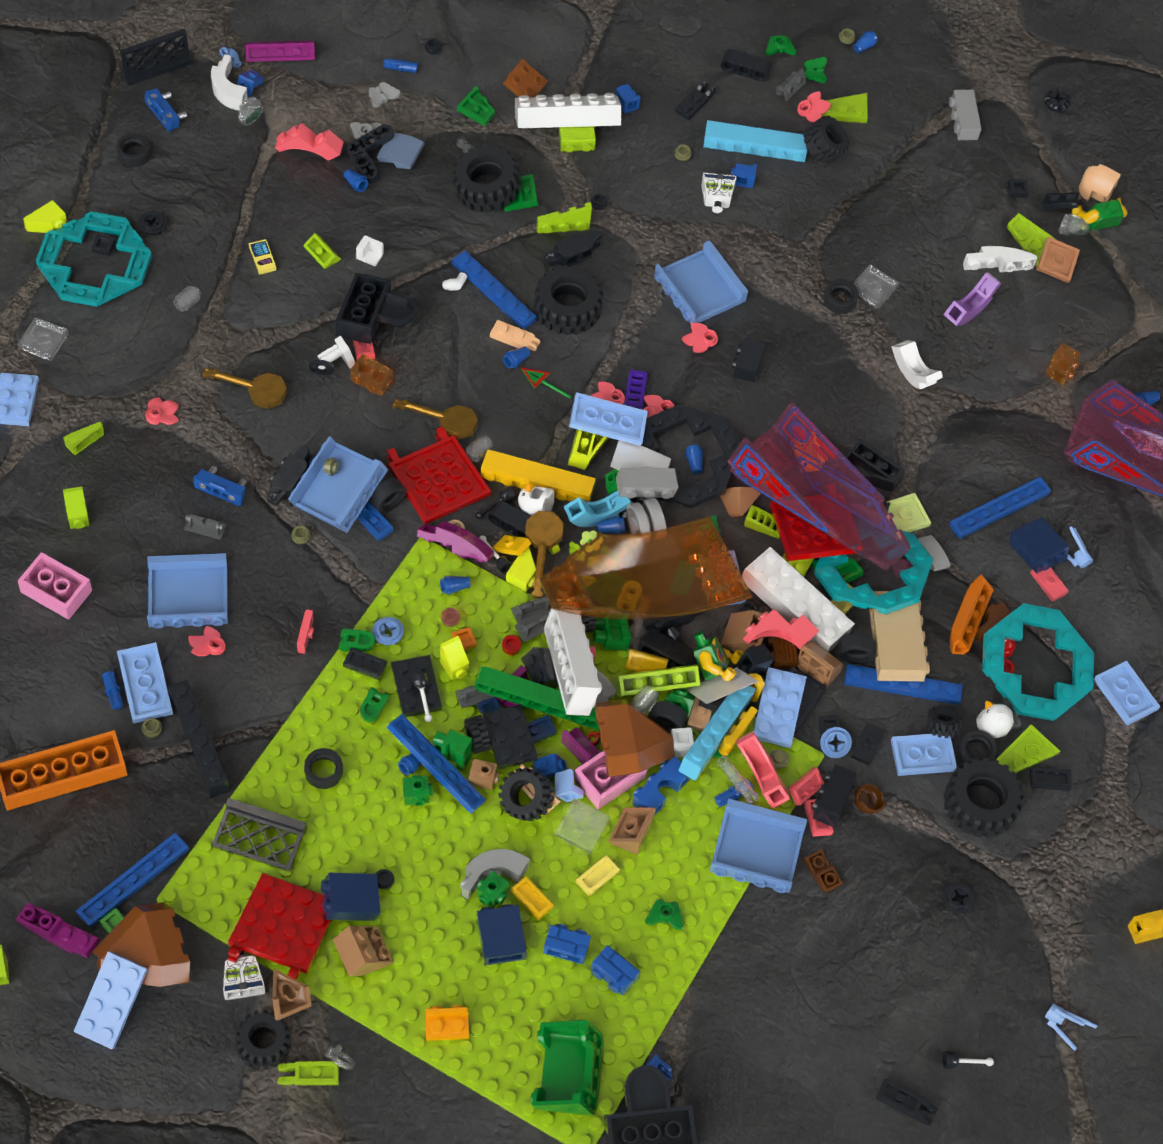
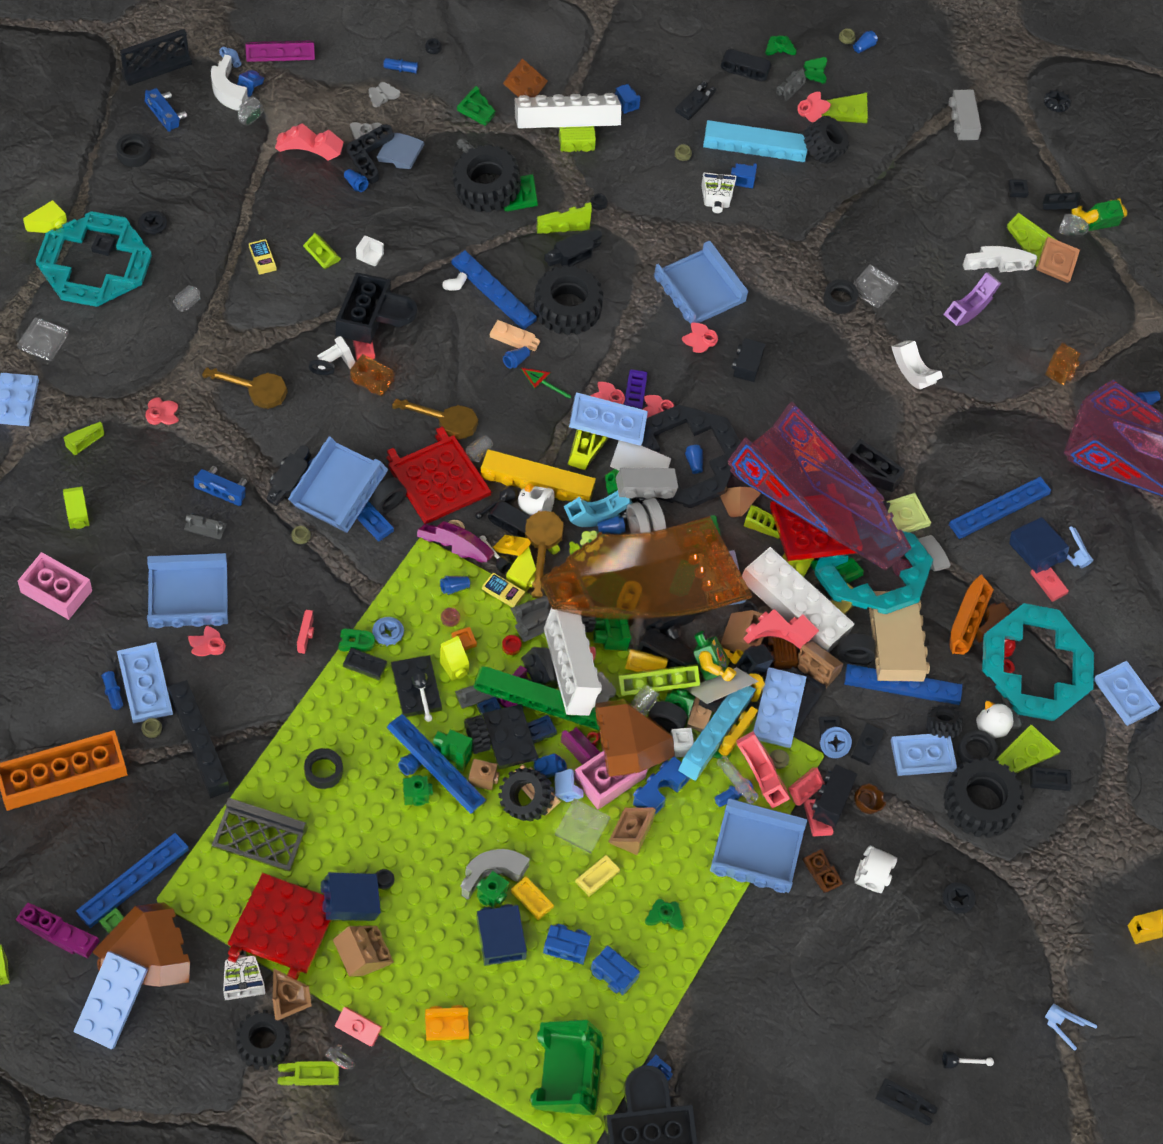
(331, 466): olive plate -> none
(358, 1026): none -> coral plate
(370, 710): green plate -> none
(503, 590): none -> tile
(875, 869): none -> white brick
(1098, 183): light nougat brick -> none

